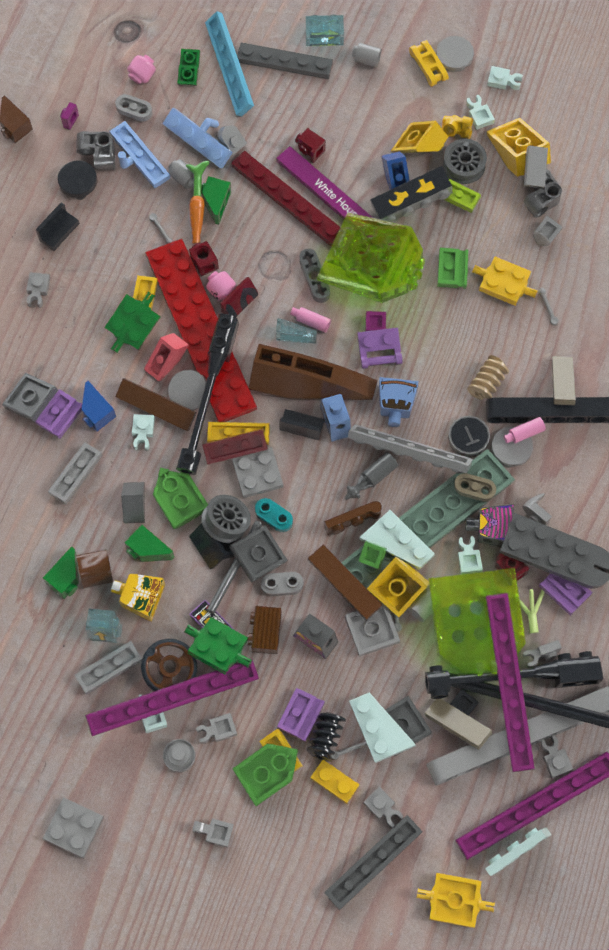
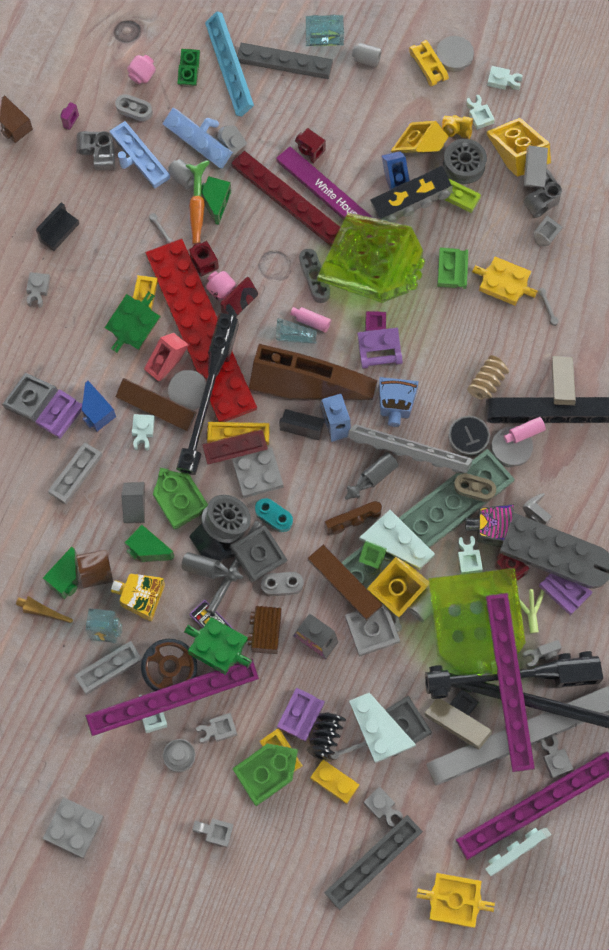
(34, 607): none -> pearl gold piece
(77, 179): black tile -> none
(208, 567): none -> dark grey wheel

